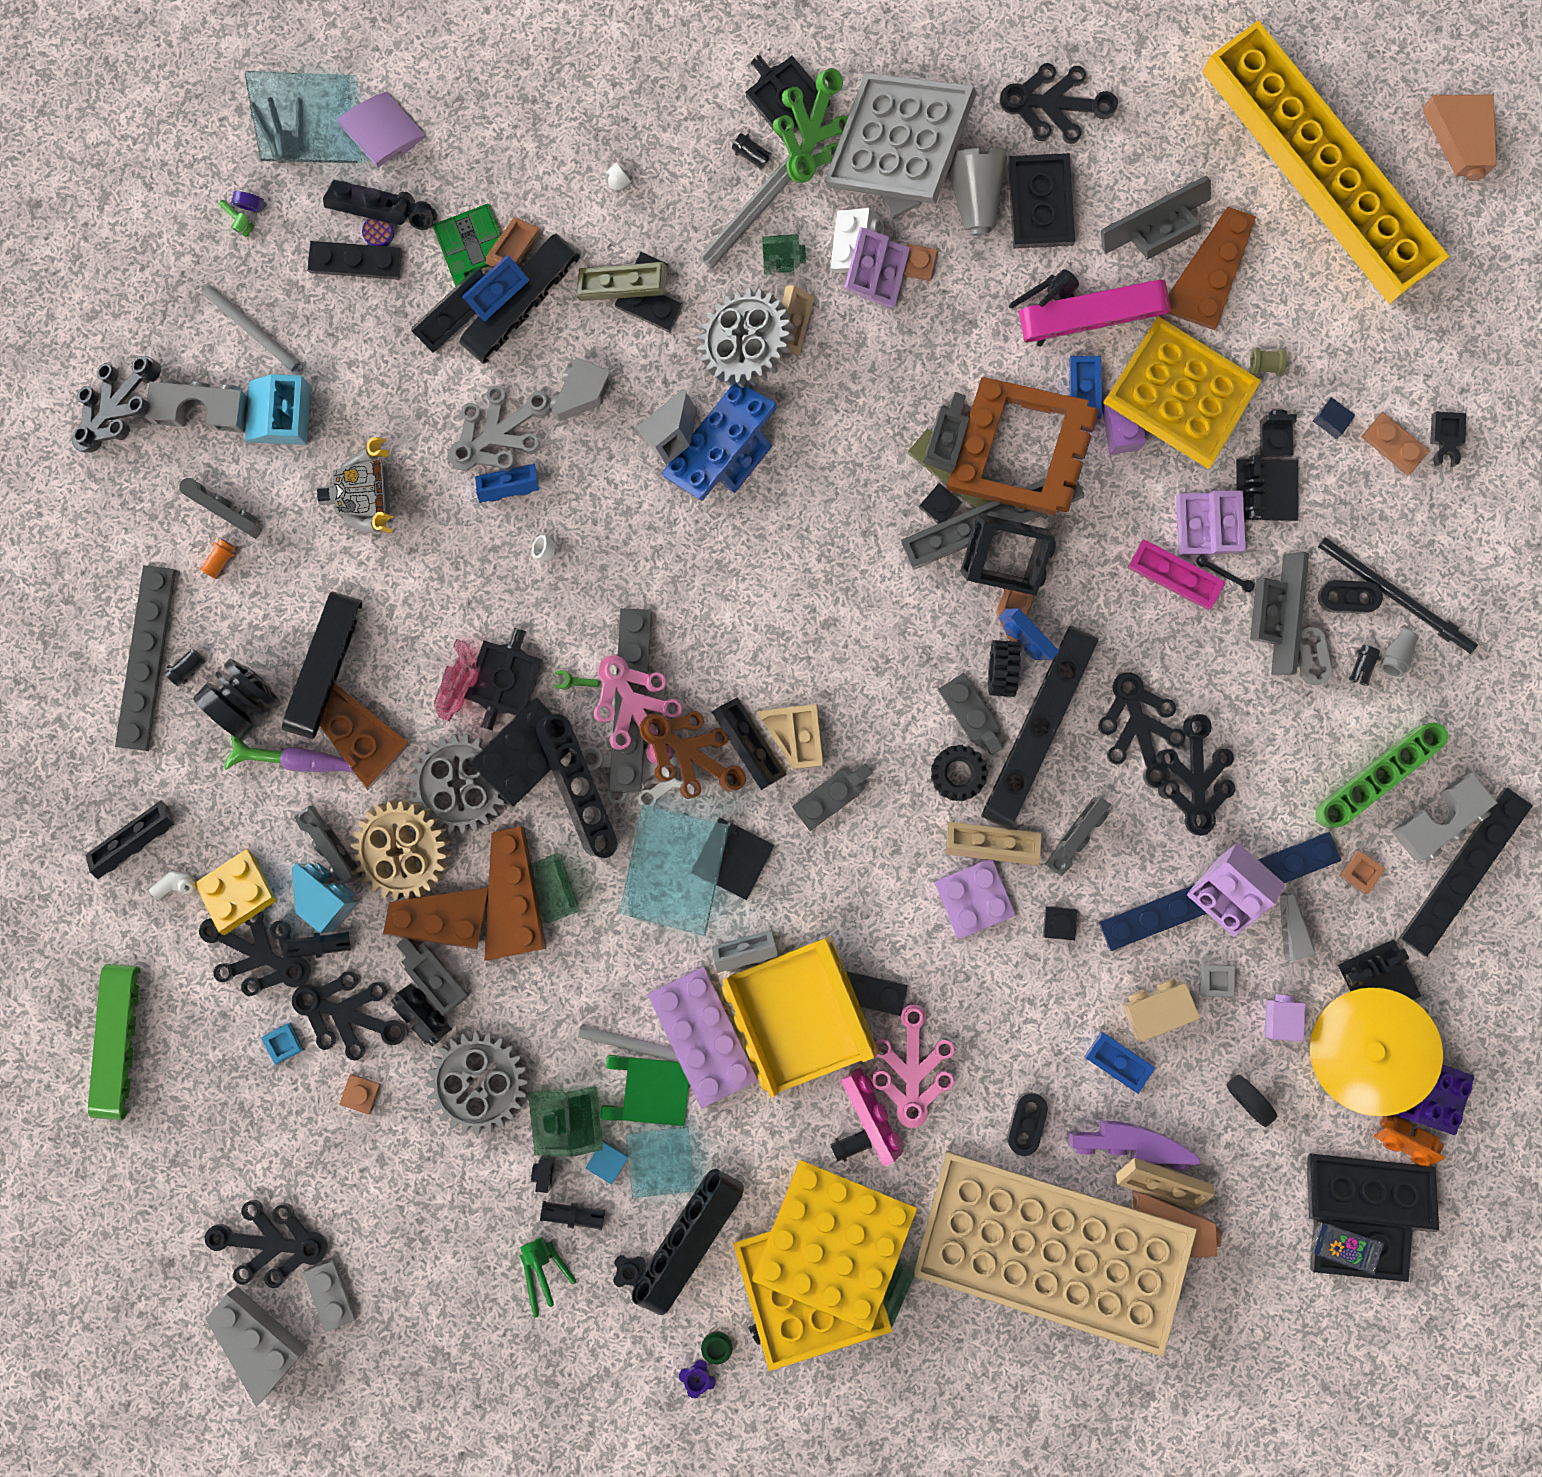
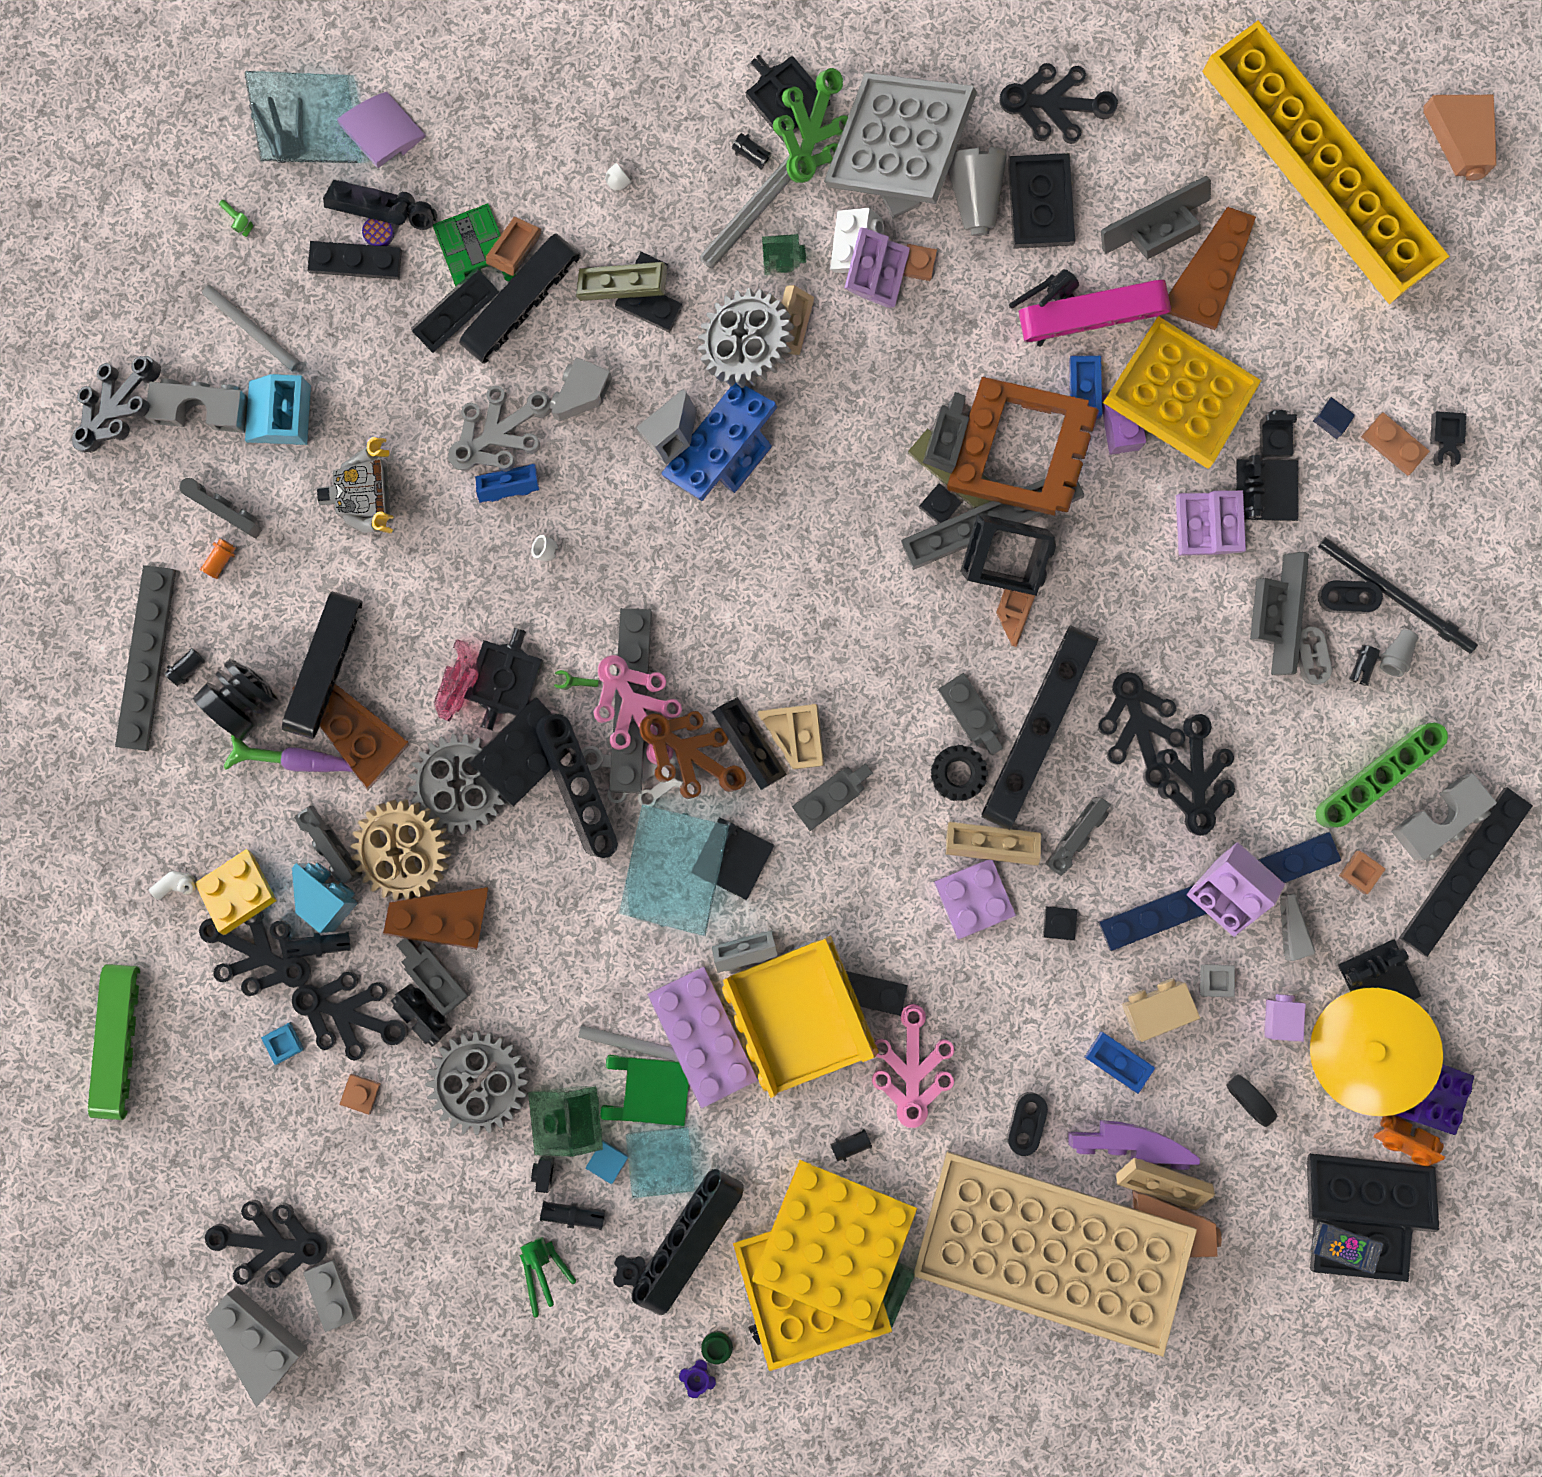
(129, 839): black plate -> none
(247, 201): dark purple tile -> none
(495, 288): blue plate -> none
(513, 905): dark orange wing -> none
(554, 888): clear green panel -> none
(872, 1116): dark pink plate -> none
(1004, 668): black tyre -> none
(1021, 628): blue plate -> none
(1176, 574): dark pink plate -> none
(1247, 586): black hinge -> none
(1268, 361): olive bush -> none

